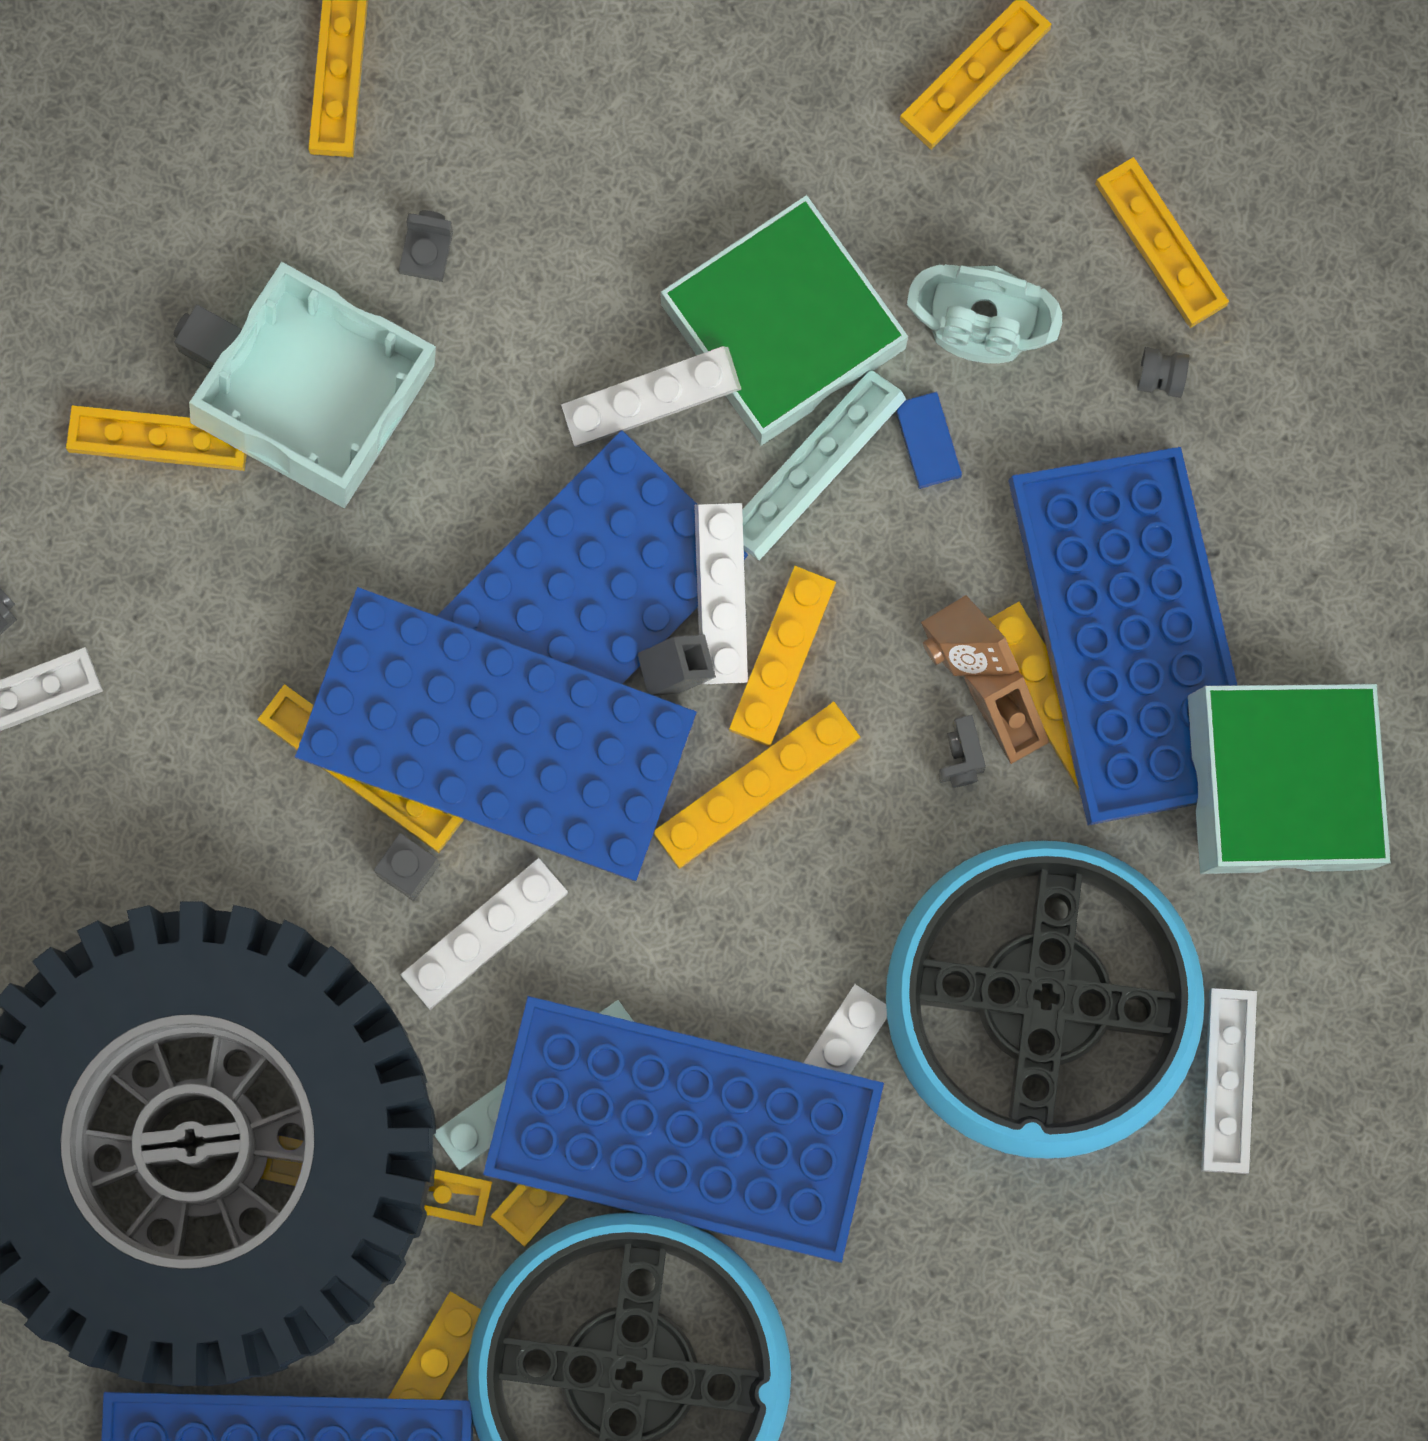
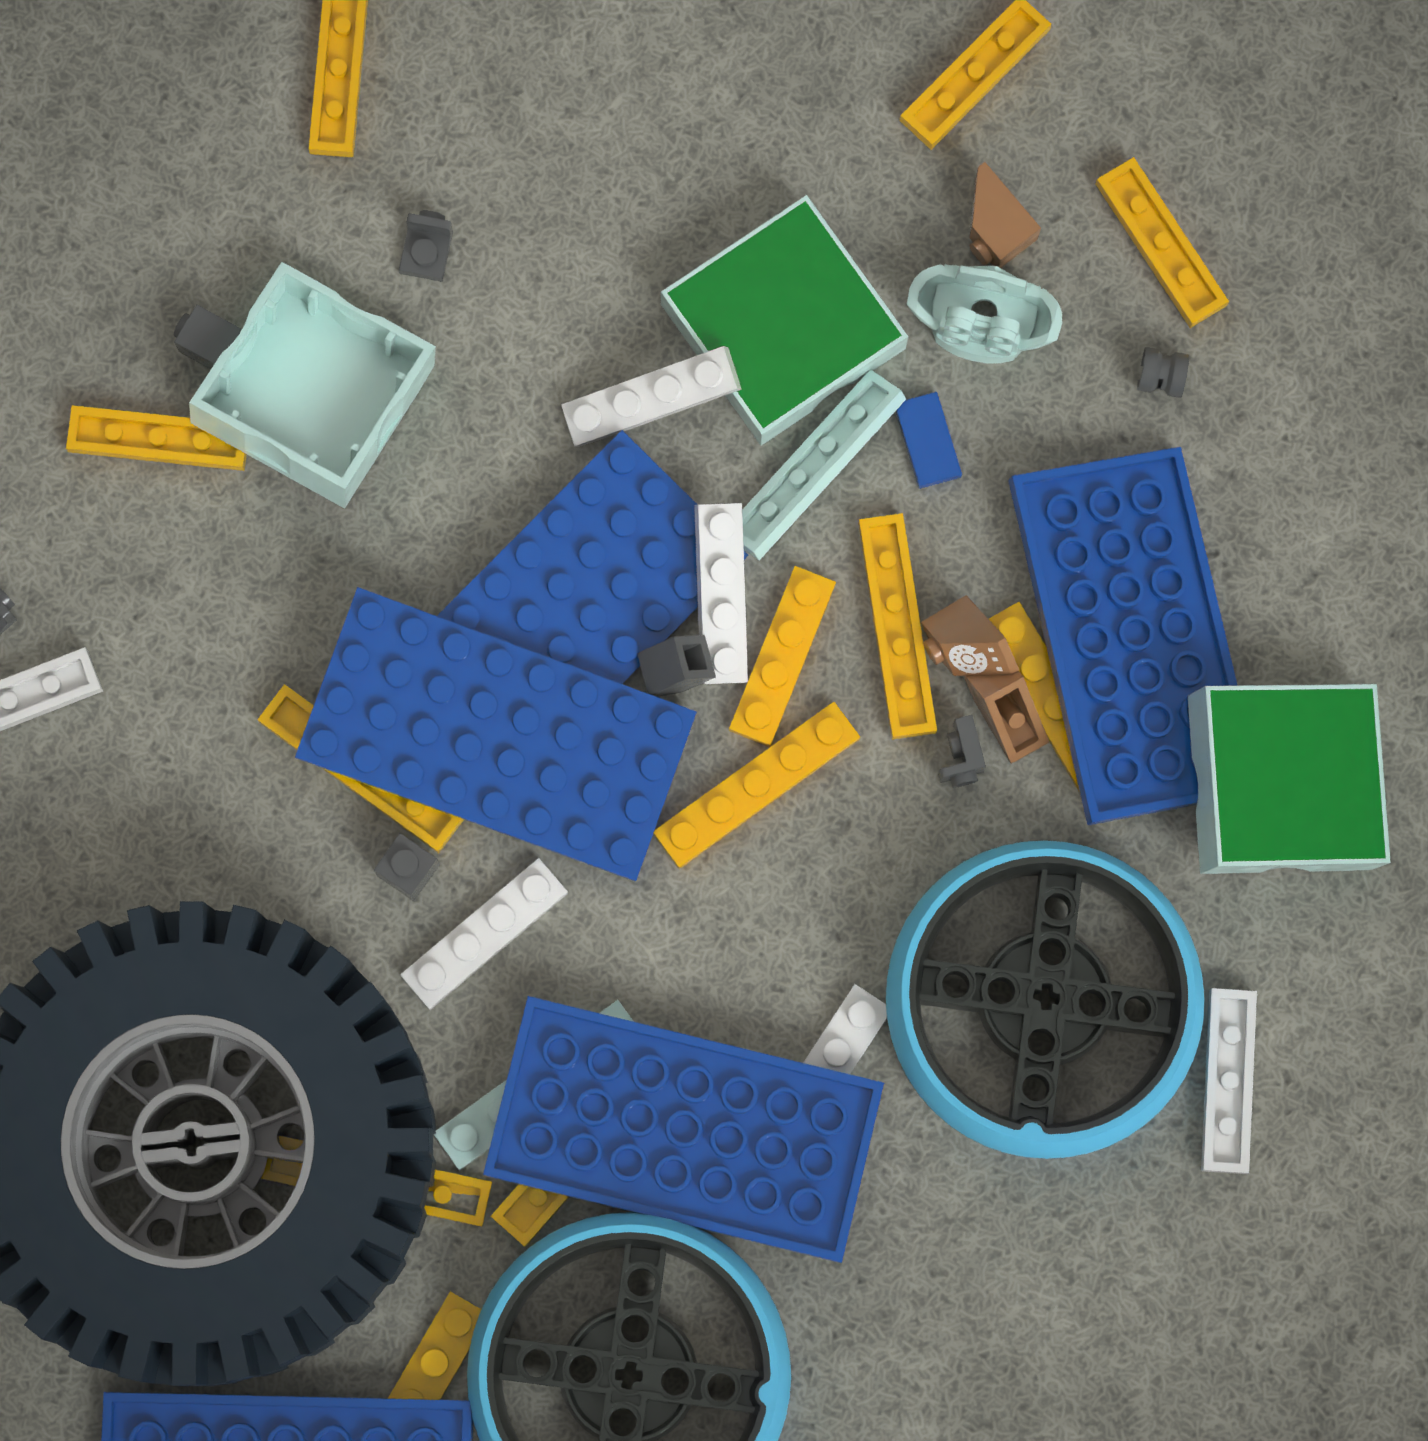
(897, 626): none -> yellow plate
(998, 221): none -> medium nougat slope

